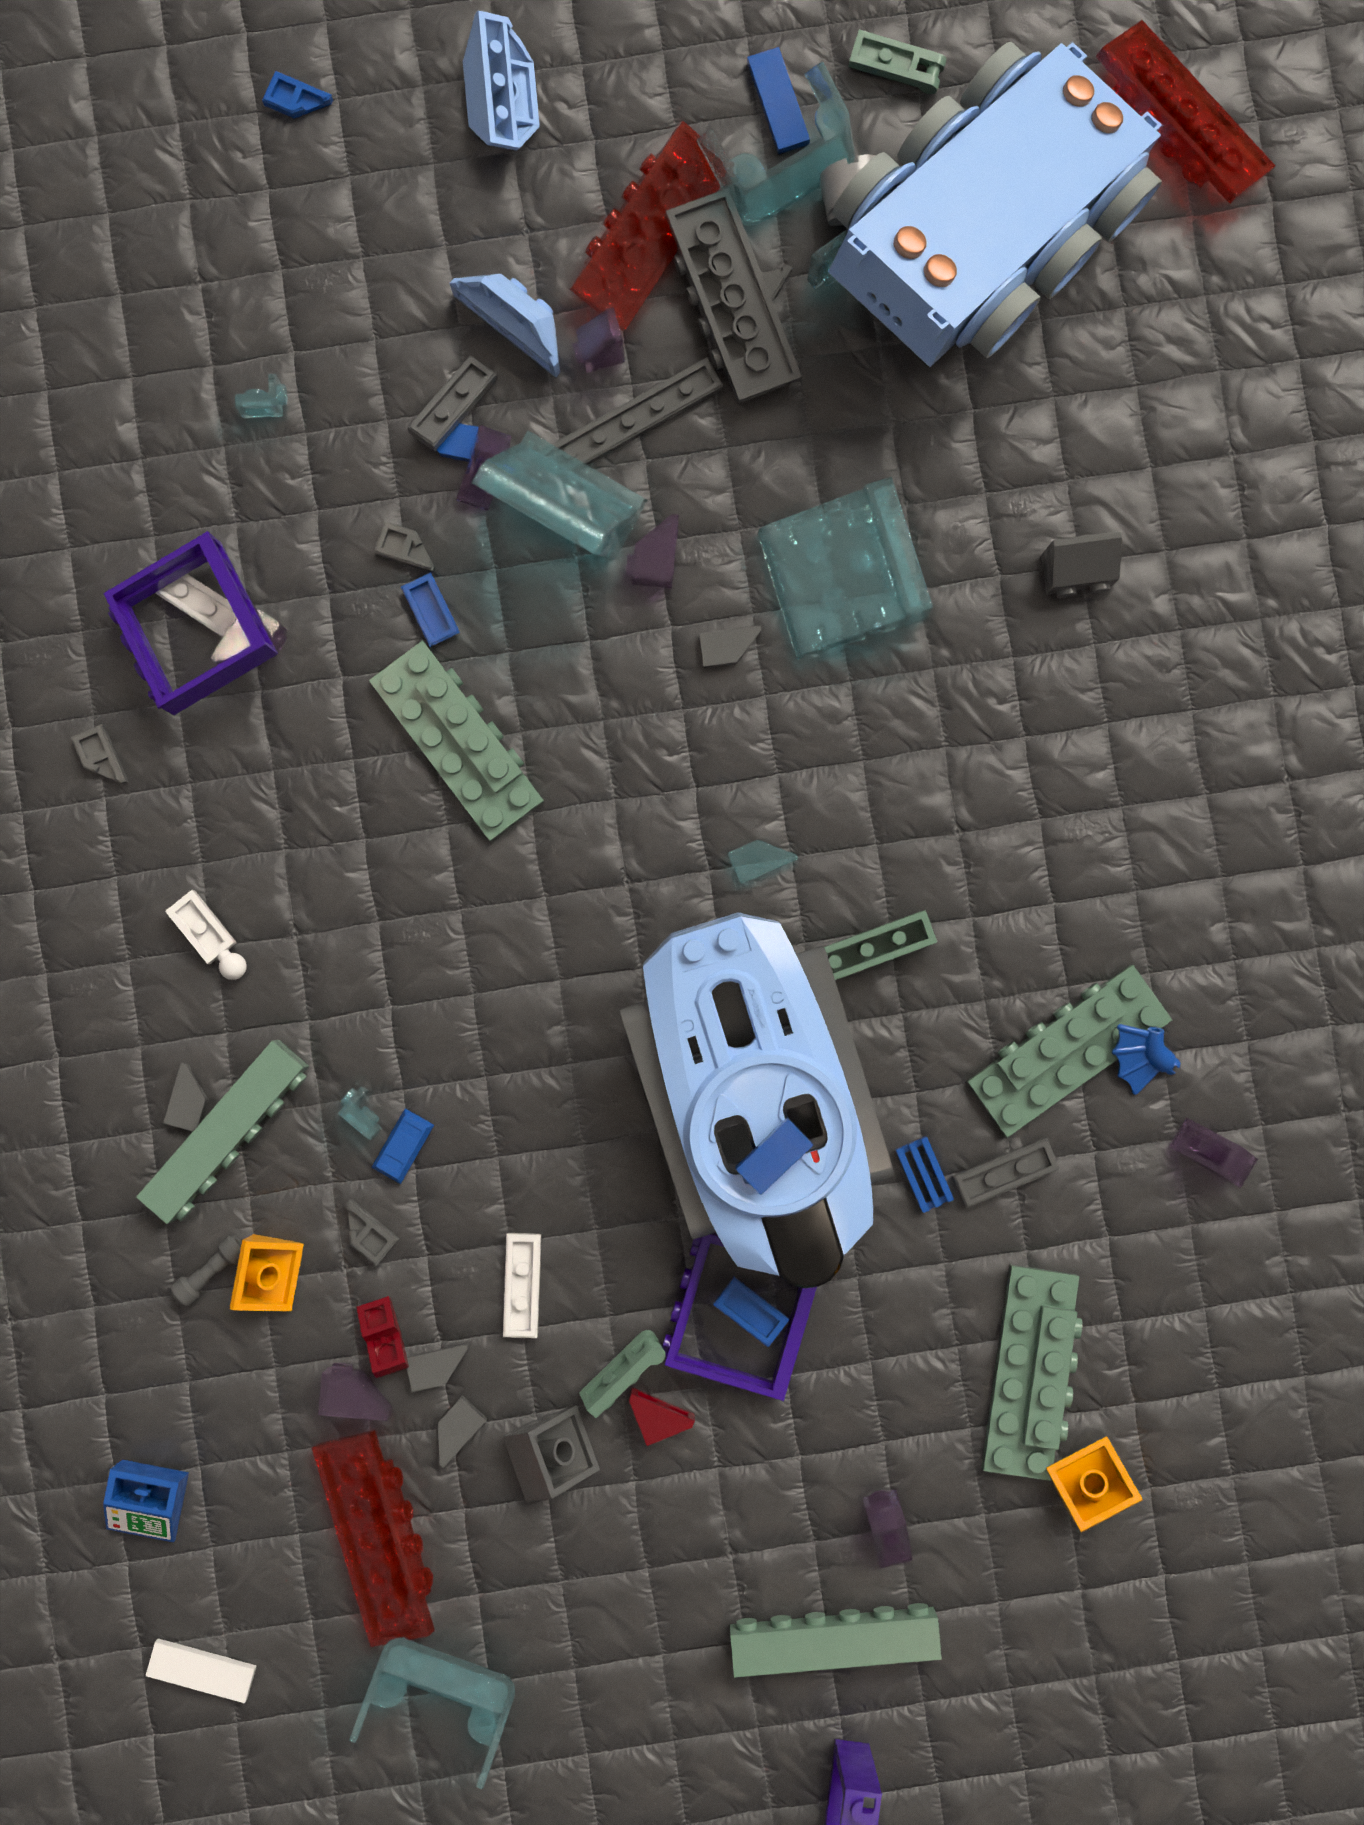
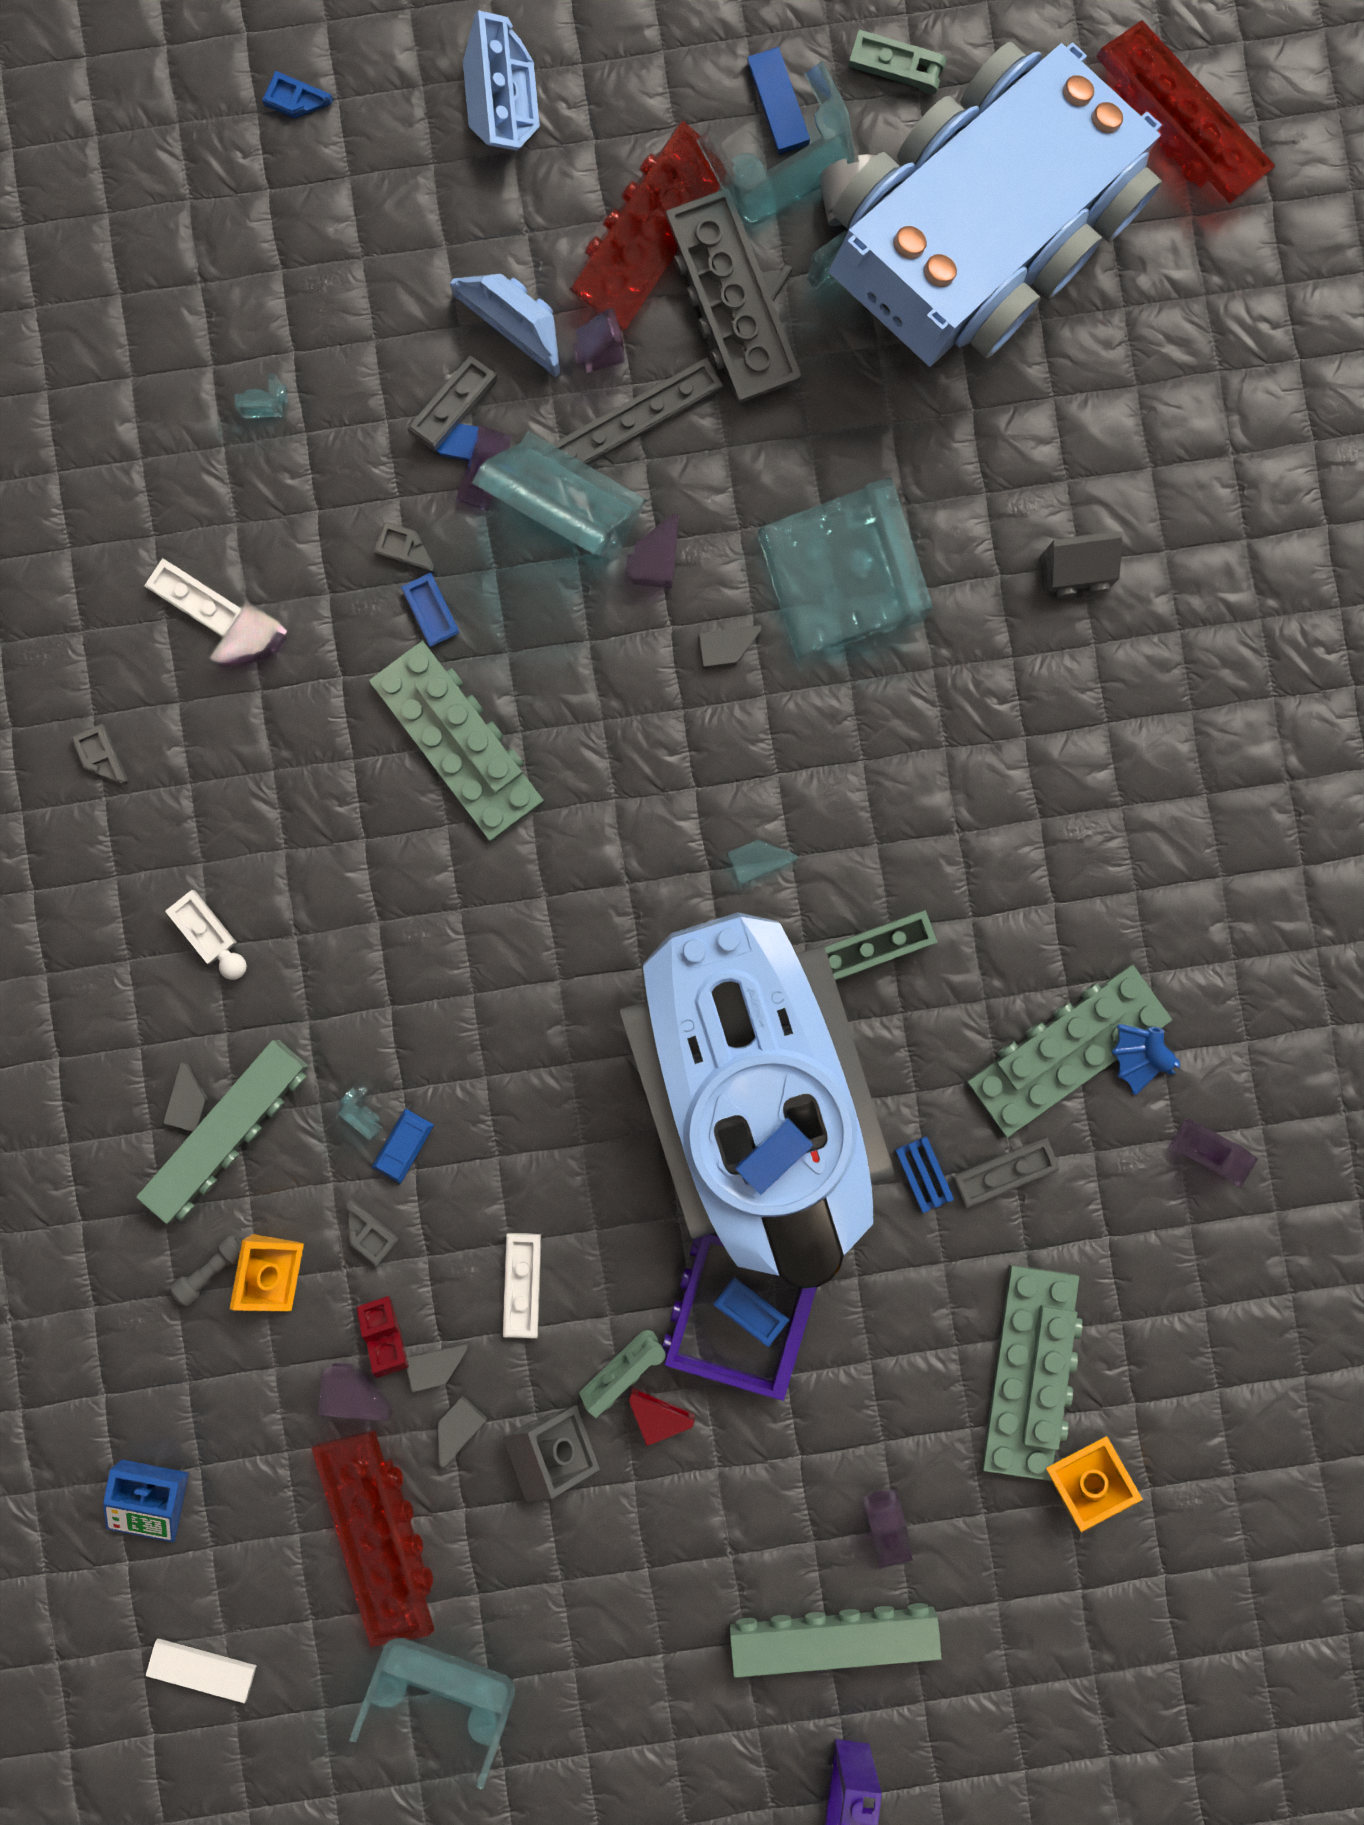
(159, 575): dark purple window -> none

